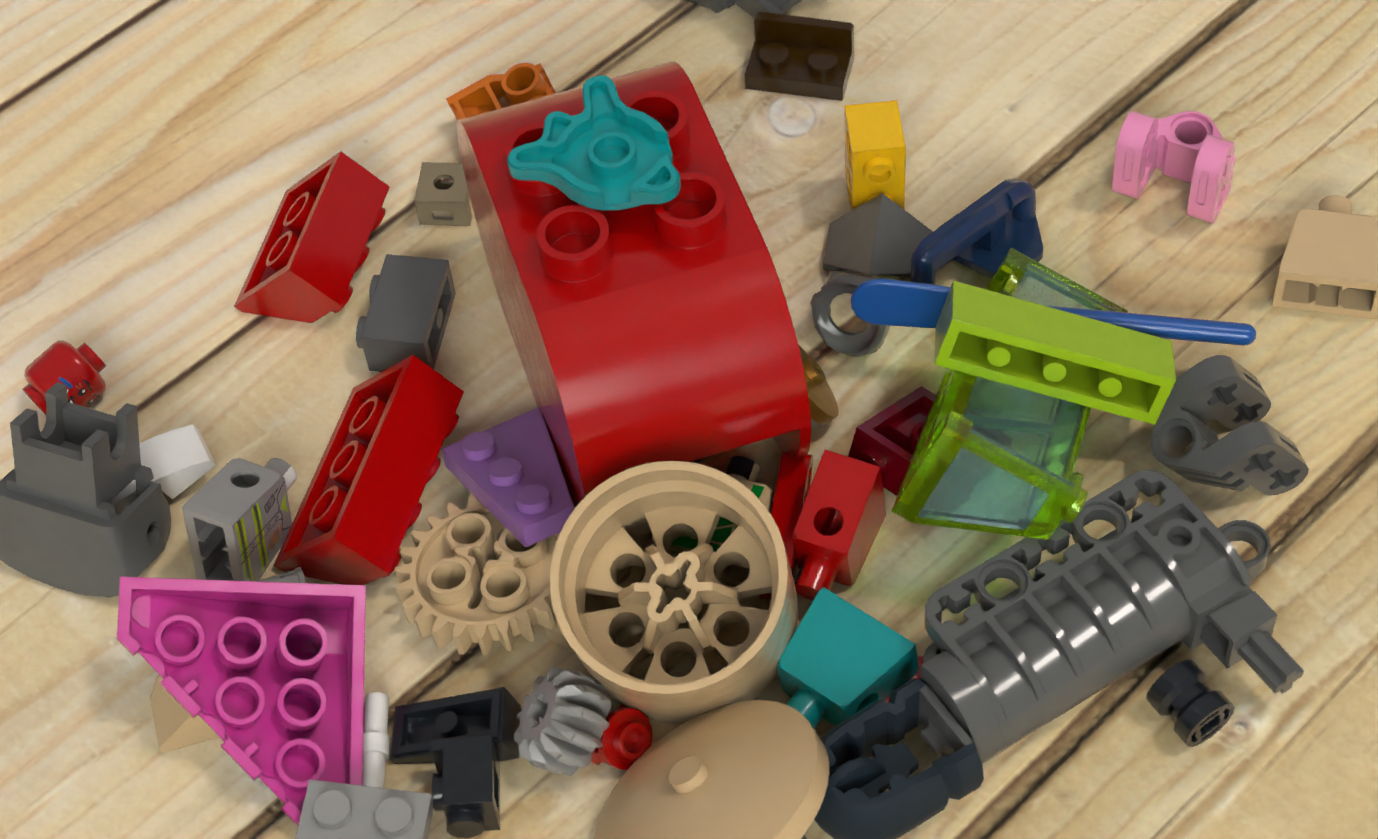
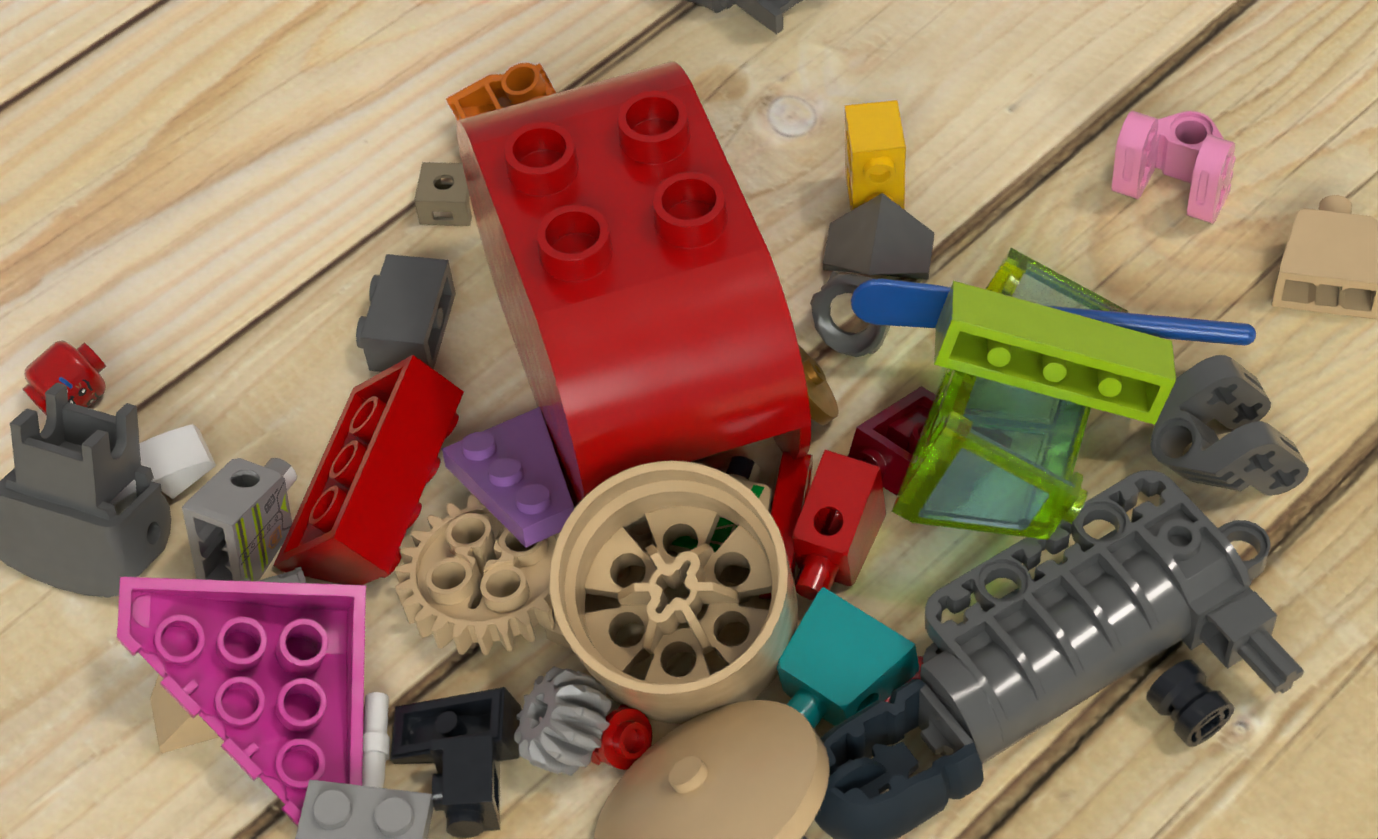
(315, 243): red slope -> none
(603, 155): teal tile -> none
(800, 56): dark brown bracket -> none
(983, 233): dark blue piece -> none

